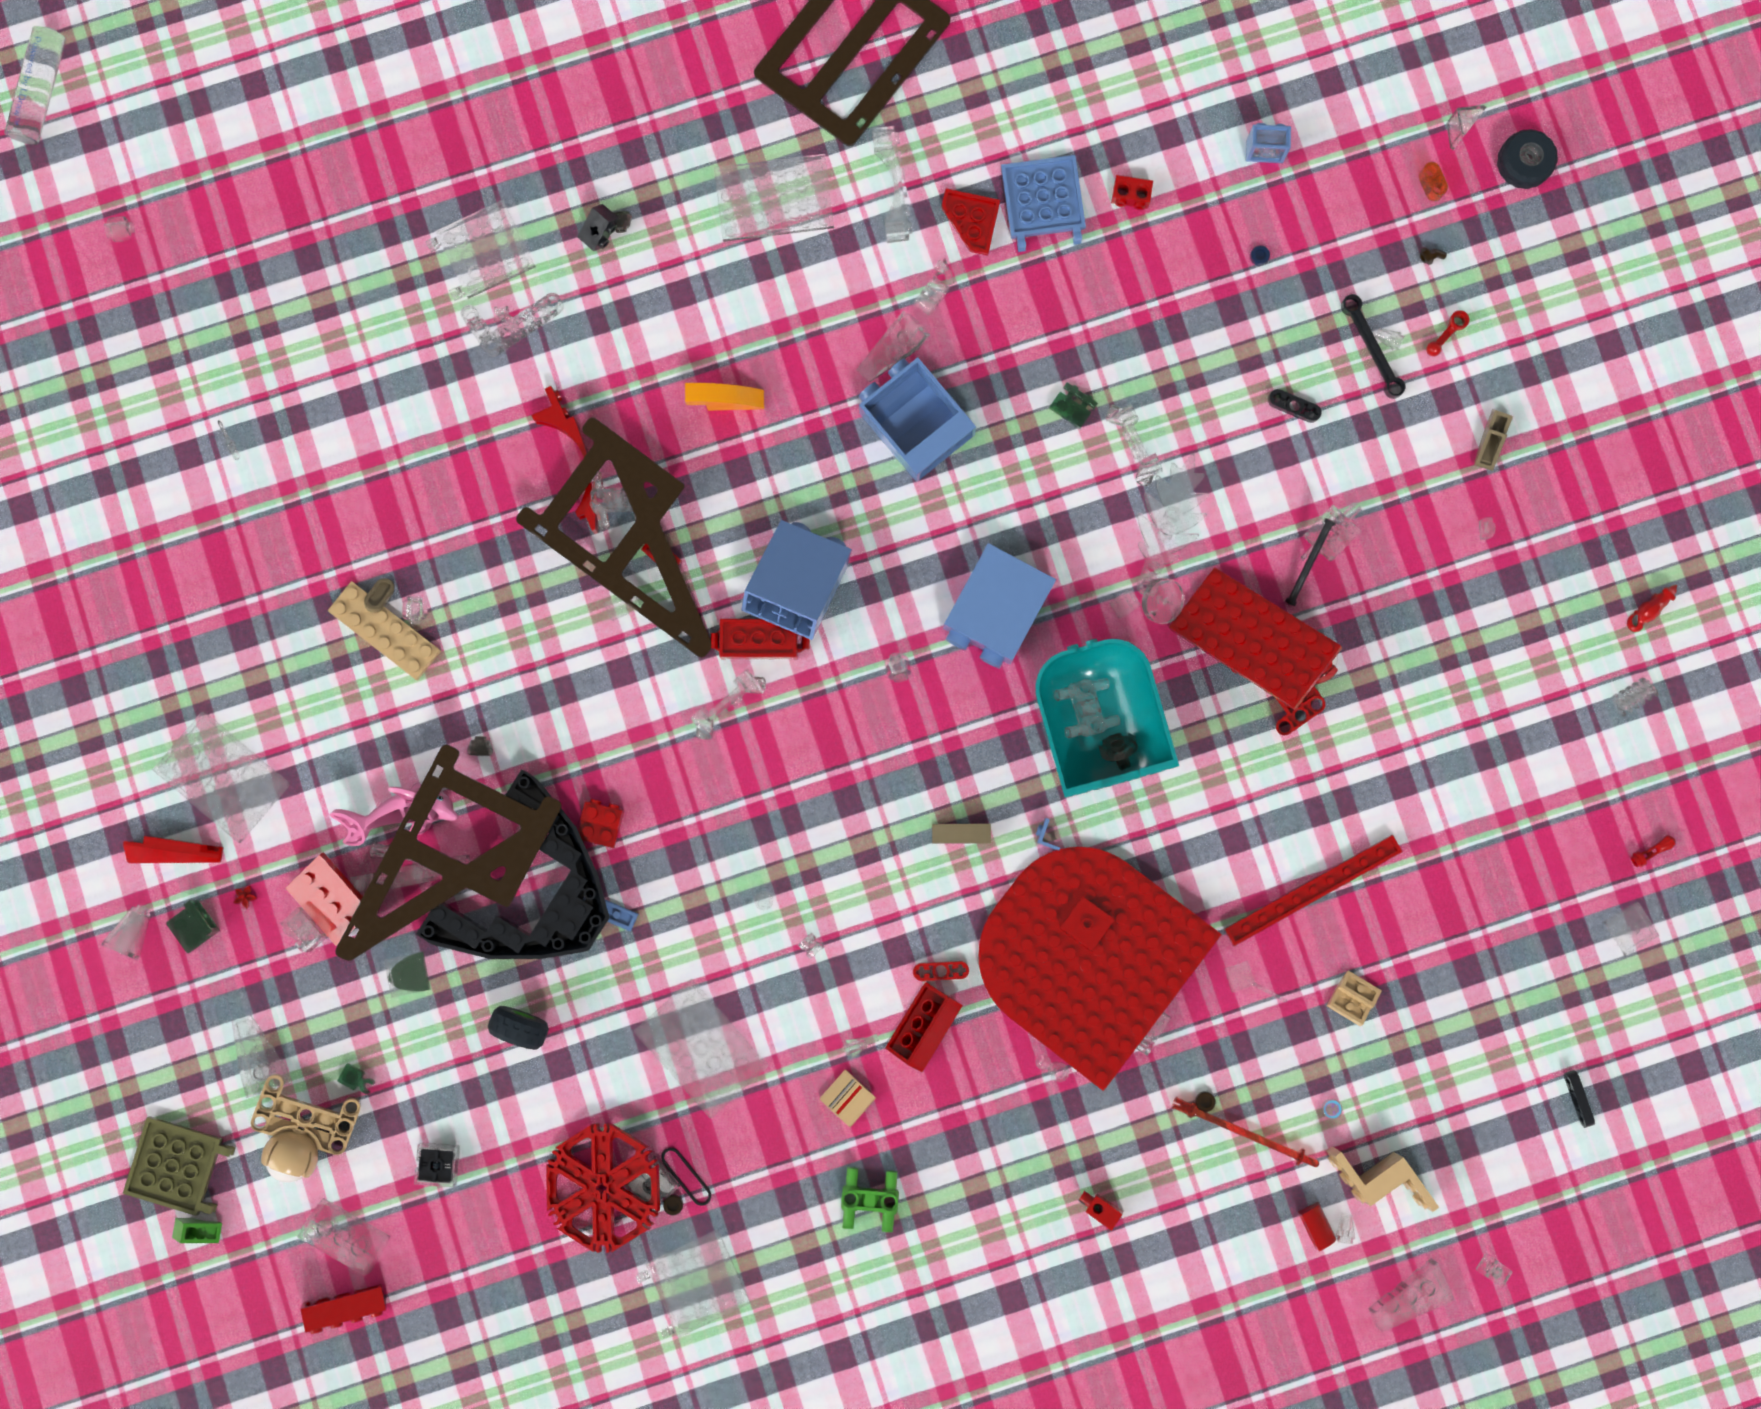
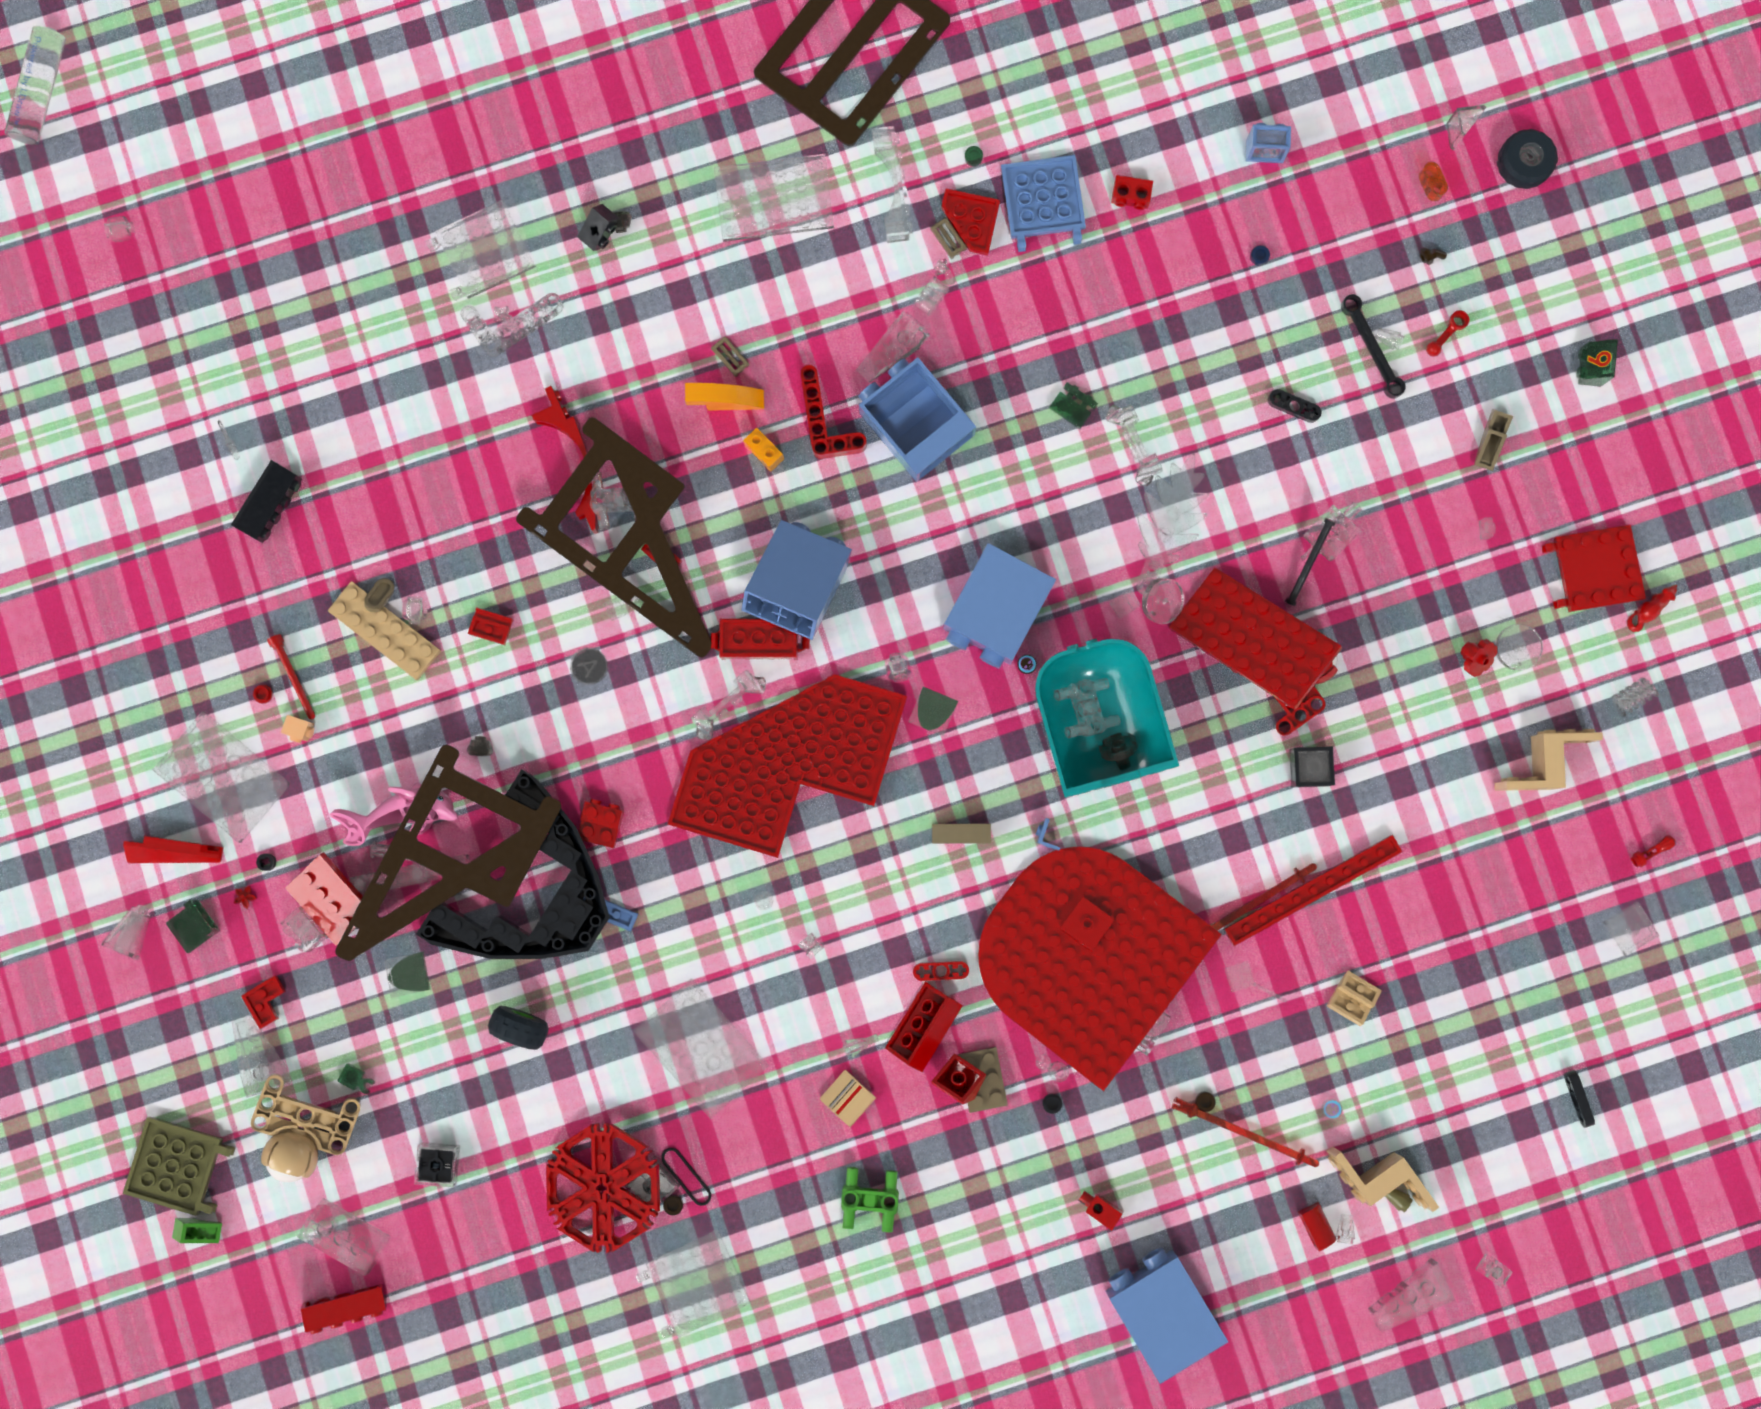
(259, 1000): none -> red plate
(262, 694): none -> red plate
(265, 856): none -> black bush
(267, 502): none -> black slope
(277, 644): none -> red piece
(297, 729): none -> light nougat brick
(490, 626): none -> red plate
(588, 665): none -> clear tile
(740, 367): none -> dark tan tile
(750, 776): none -> red plate
(763, 449): none -> light orange brick
(819, 421): none -> red beam
(933, 711): none -> clear tile
(957, 251): none -> dark tan tile
(959, 1079): none -> red slope
(973, 156): none -> clear green tile
(992, 1090): none -> dark tan plate
(1026, 664): none -> tile
(1052, 1103): none -> black plate
(1165, 1314): none -> medium blue brick
(1298, 876): none -> clear red bar
(1312, 767): none -> piece
(1399, 1200): none -> olive cone
(1478, 656): none -> red plant
(1519, 647): none -> clear wheel
(1548, 760): none -> tan bracket
(1597, 362): none -> clear green slope
(1598, 568): none -> red plate

